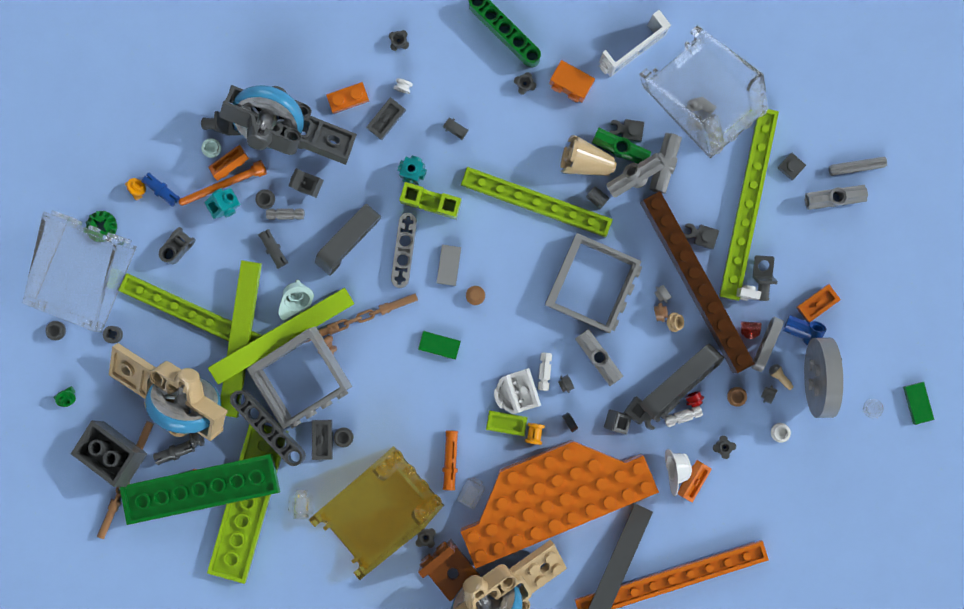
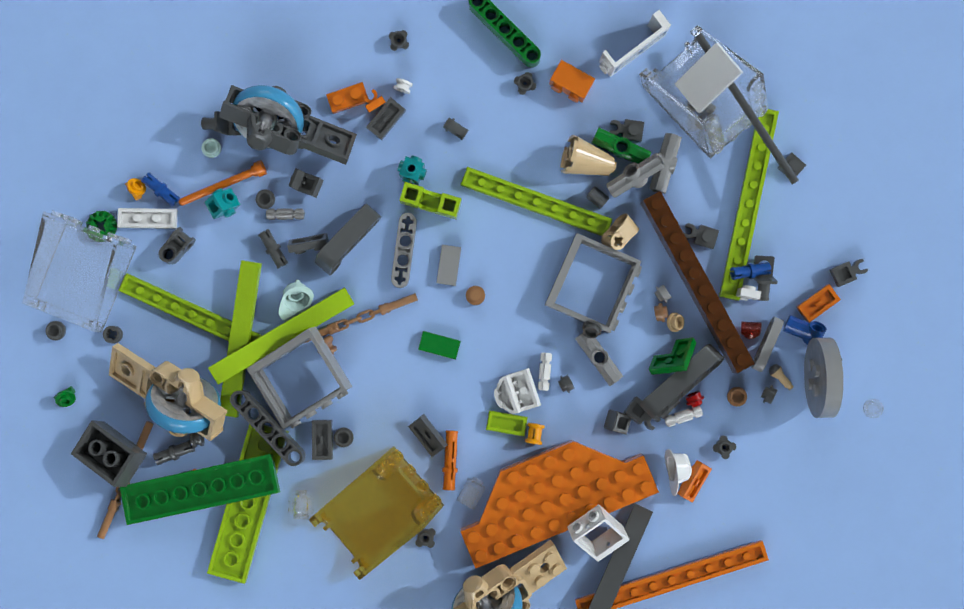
(147, 218): none -> white tile
(228, 162): orange plate -> none
(314, 242): none -> dark grey plate
(374, 103): none -> orange tile
(428, 435): none -> dark grey plate
(444, 558): dark orange bracket -> none
(570, 422): black tile -> none
(591, 329): none -> dark grey plate
(598, 547): none -> white window
(620, 231): none -> tan piece
(675, 361): none -> green plate
(708, 77): none -> white tile
(750, 270): none -> blue pin
(755, 121): none -> dark grey piece
(780, 432): white plate -> none
(825, 199): light grey piece -> none
(846, 273): none -> dark grey plate
(856, 166): light grey axle -> none
(918, 403): green tile -> none

